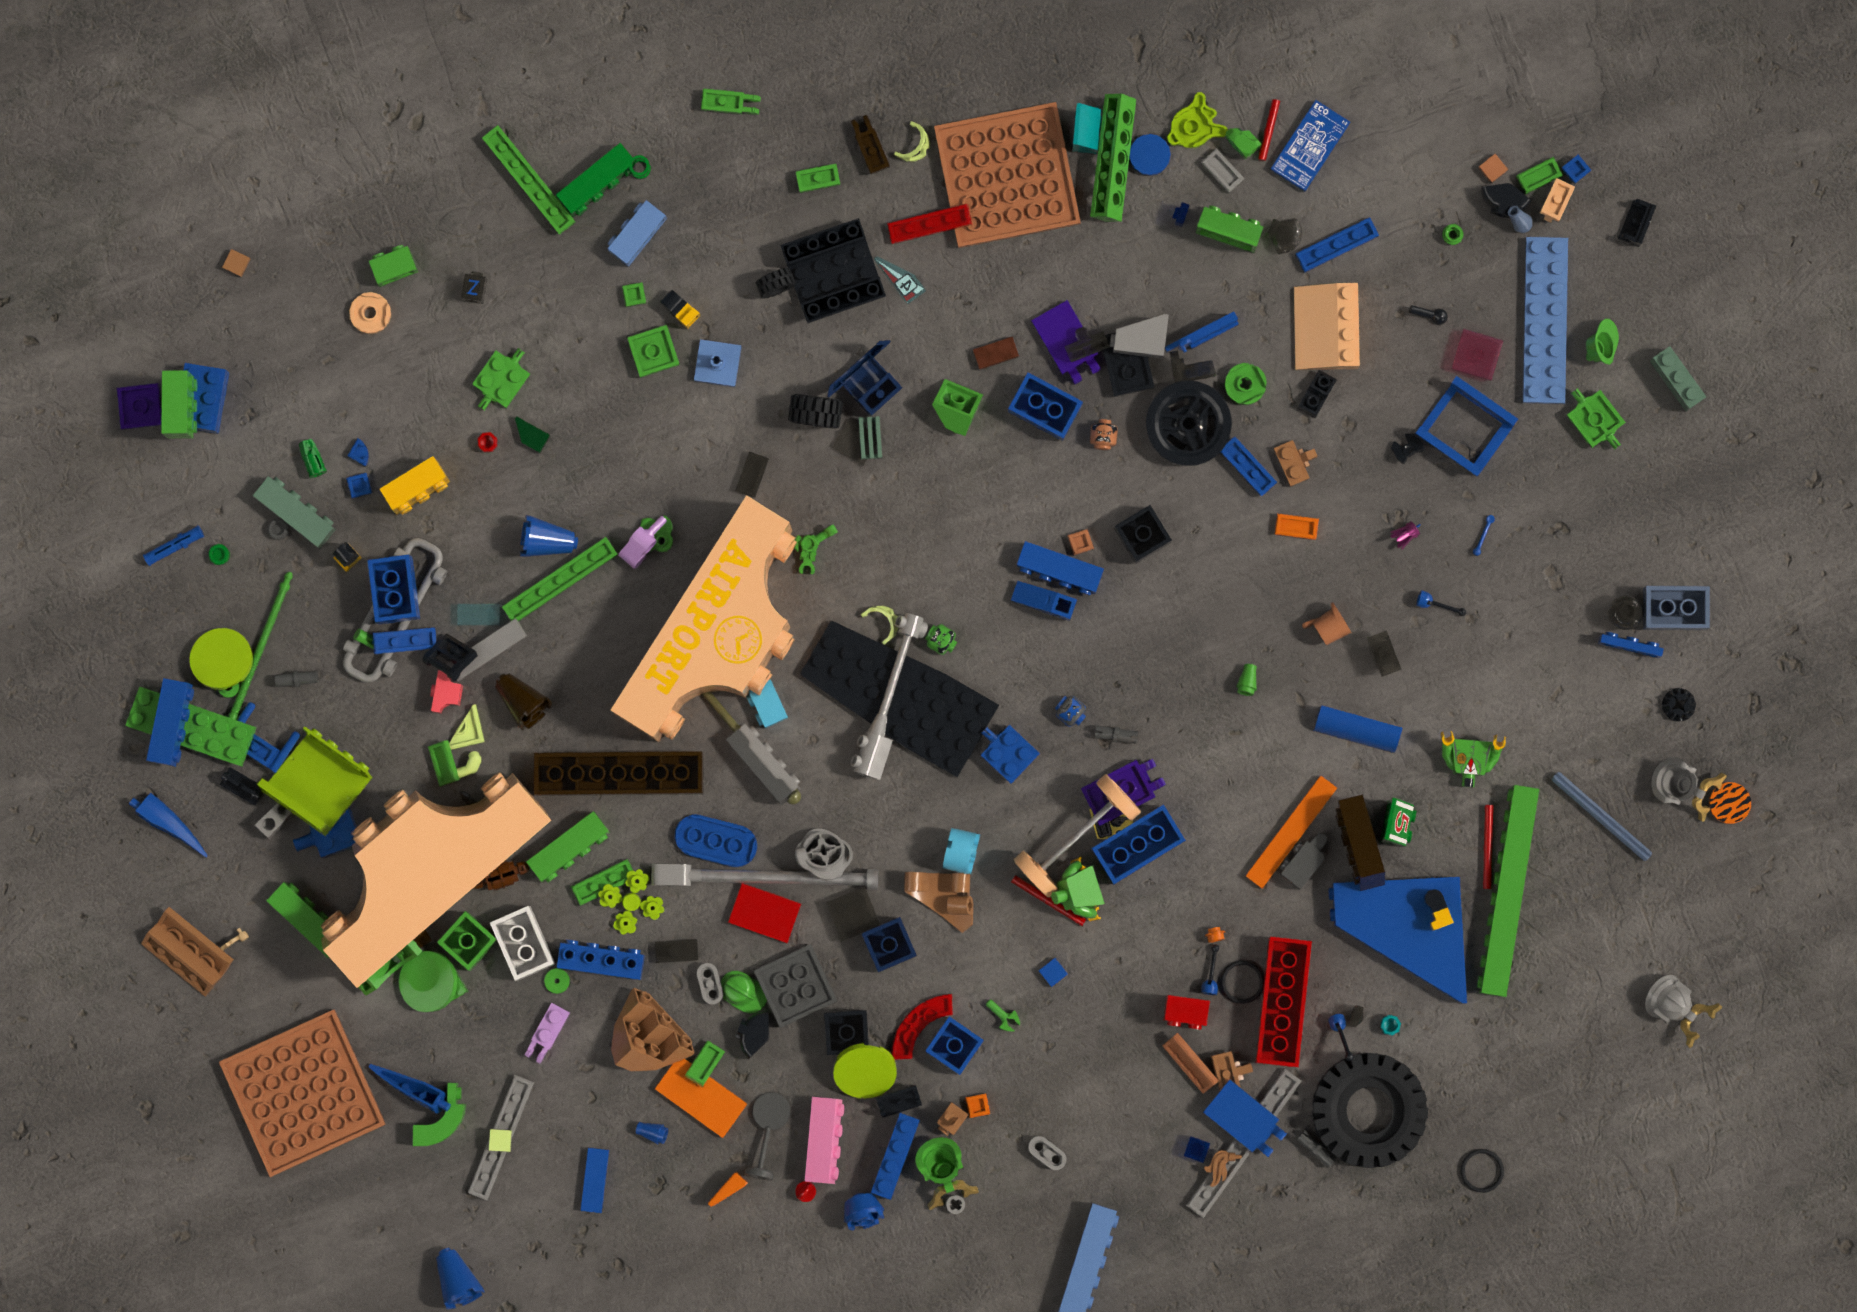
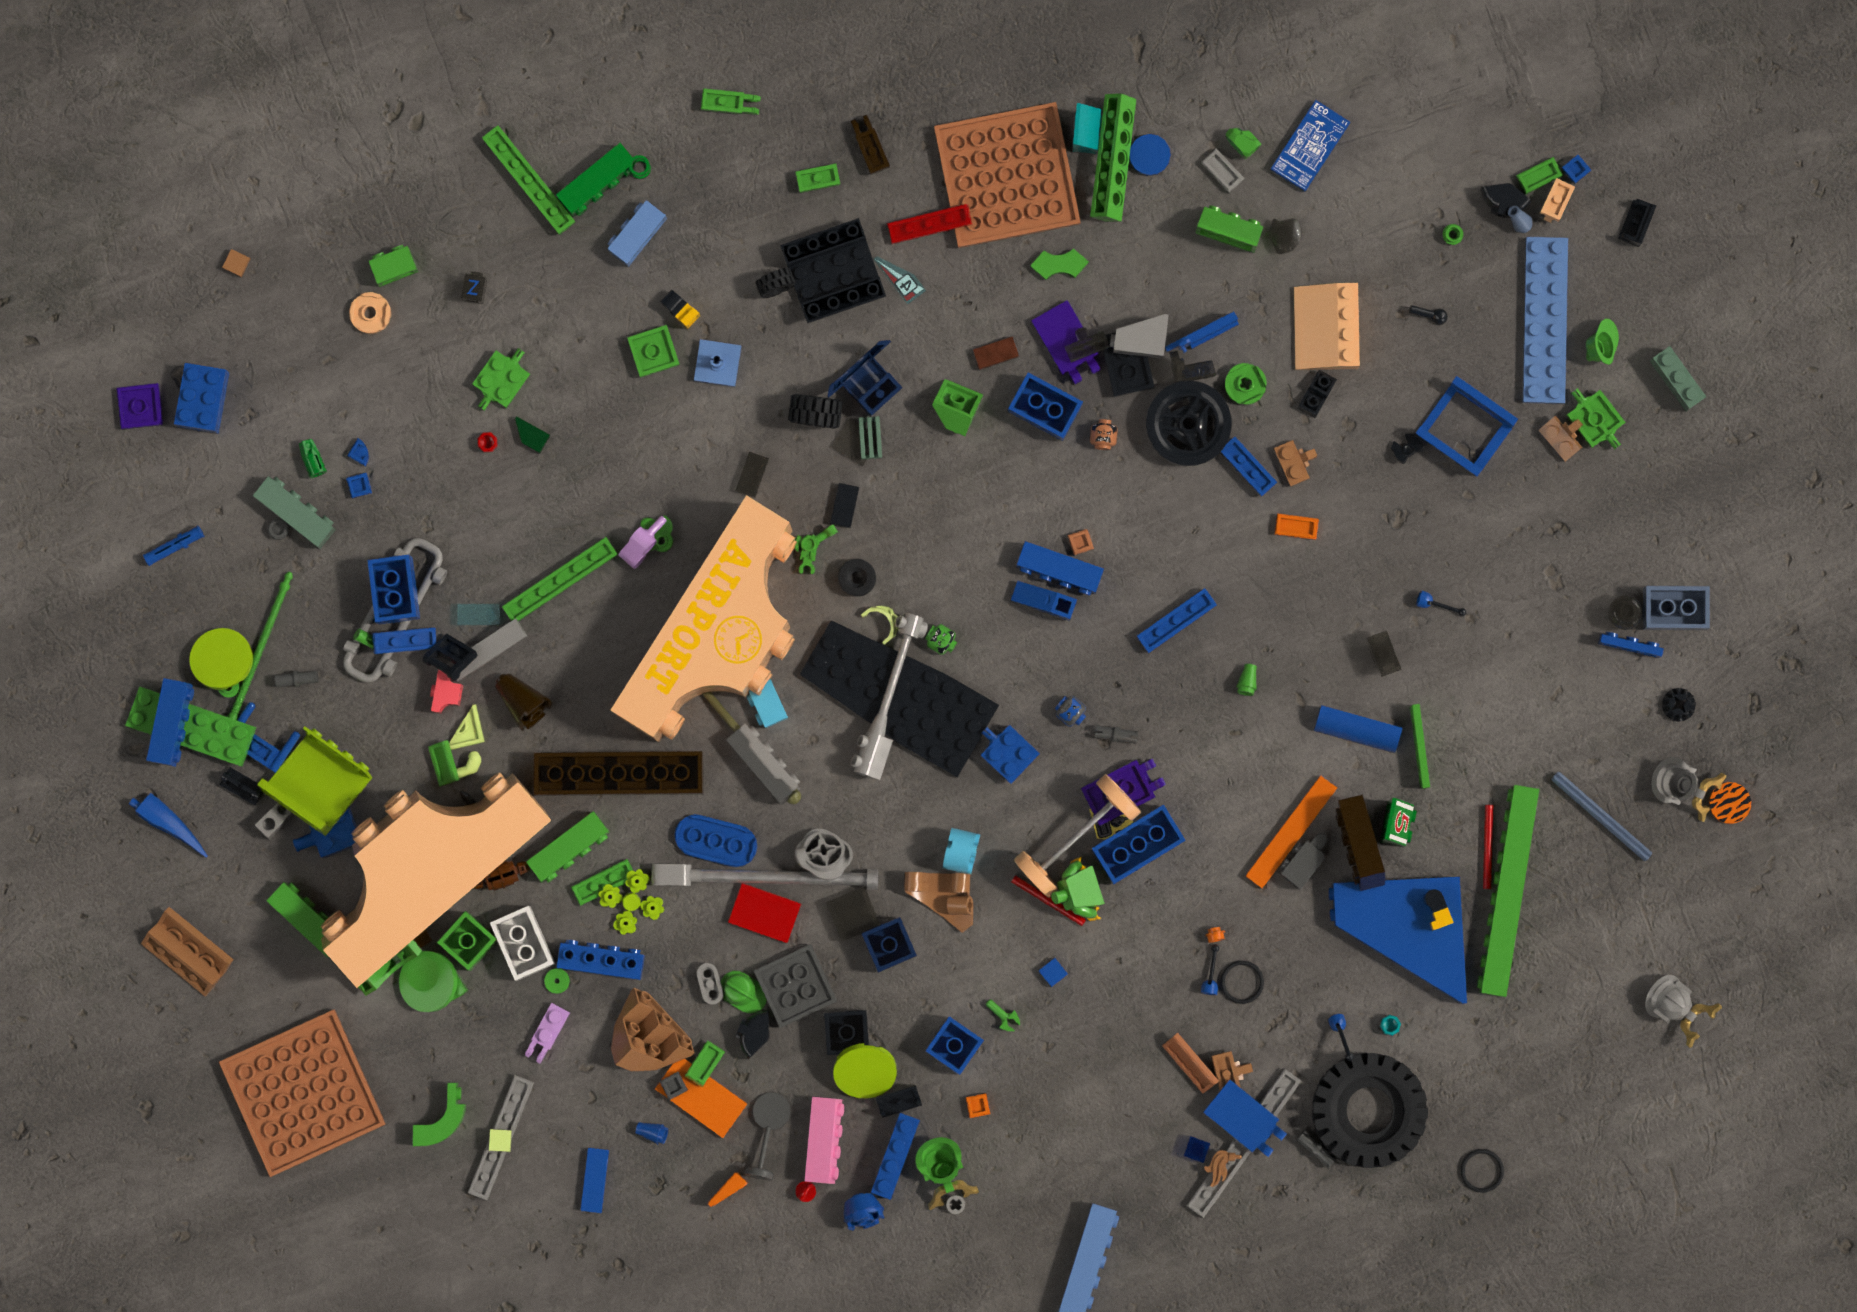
(178, 405): bright green brick -> none
(219, 554): green tile -> none
(242, 937): tan piece -> none
(346, 556): black leg -> none
(415, 486): yellow brick -> none
(417, 1090): blue piece -> none
(456, 1280): blue cone -> none
(545, 538): blue cone -> none
(634, 294): bright green tile -> none
(673, 1085): none -> dark grey tile
(676, 951): clear smoke tile -> none
(844, 505): none -> black tile
(848, 569): none -> black tyre
(916, 1022): red tile -> none
(921, 147): yellowish green helmet -> none
(951, 1119): medium nougat brick -> none
(1047, 1153): light grey plate -> none
(1069, 263): none -> bright green tile
(1142, 534): black brick -> none
(1176, 620): none -> blue plate
(1180, 214): clear blue plate -> none
(1187, 1011): red piece -> none
(1194, 124): lime tile -> none
(1268, 130): red bar -> none
(1283, 1001): red brick -> none
(1330, 625): nougat hat -> none
(1337, 245): blue tile -> none
(1356, 1016): clear smoke tile -> none
(1405, 534): flat silver piece -> none
(1419, 746): none -> bright green tile
(1470, 757): bright green torso -> none
(1477, 354): clear pink plate -> none
(1490, 519): blue hinge -> none
(1493, 168): nougat tile -> none
(1562, 437): none -> medium nougat hinge

